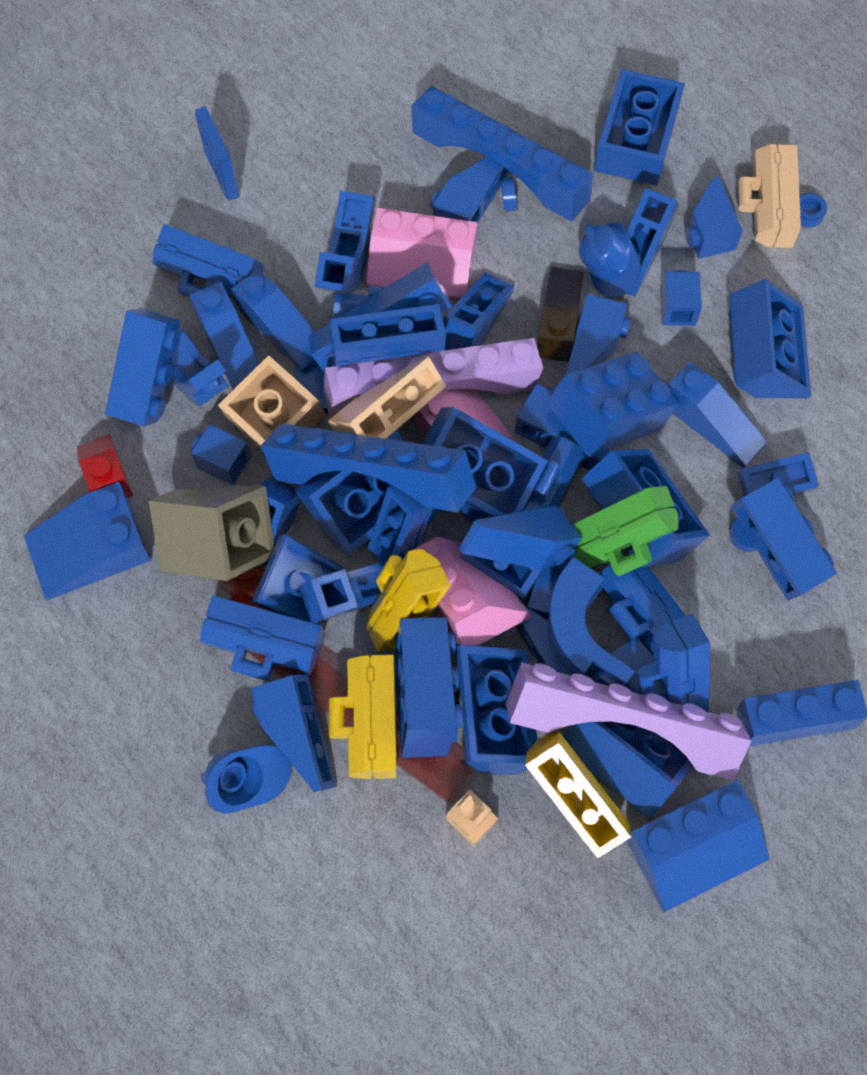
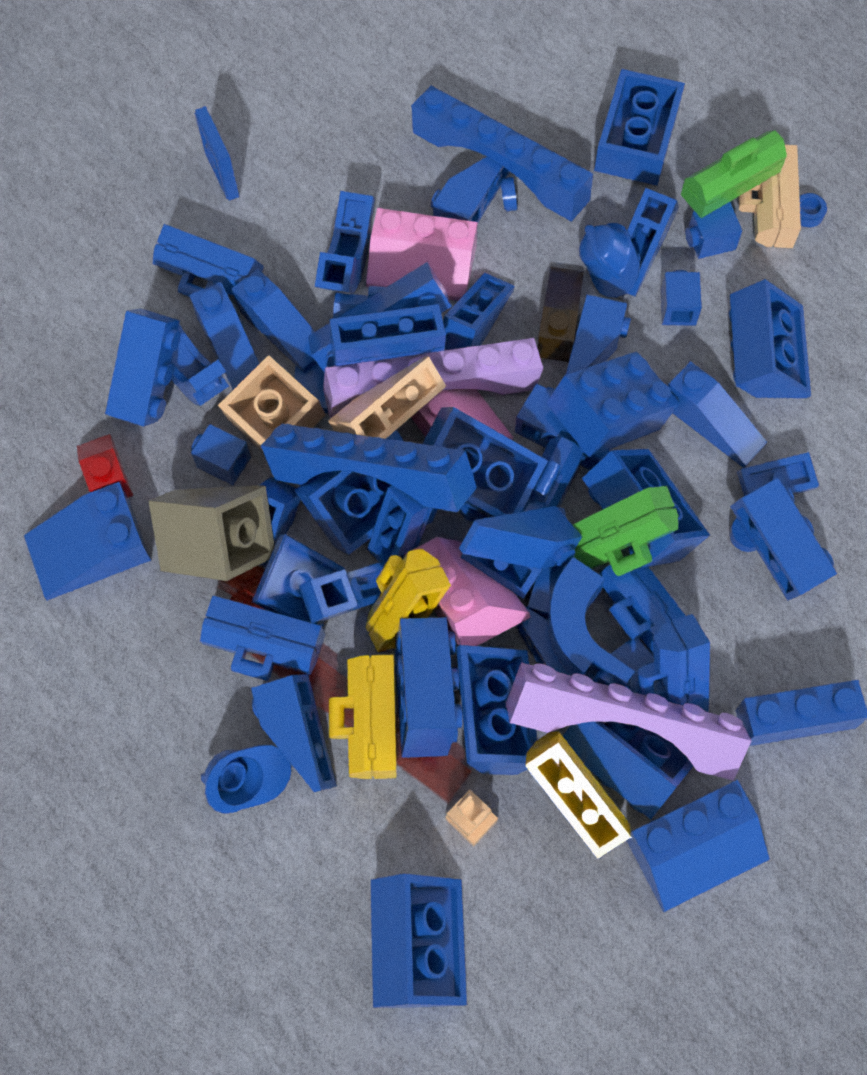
(417, 942): none -> blue slope
(735, 173): none -> bright green piece

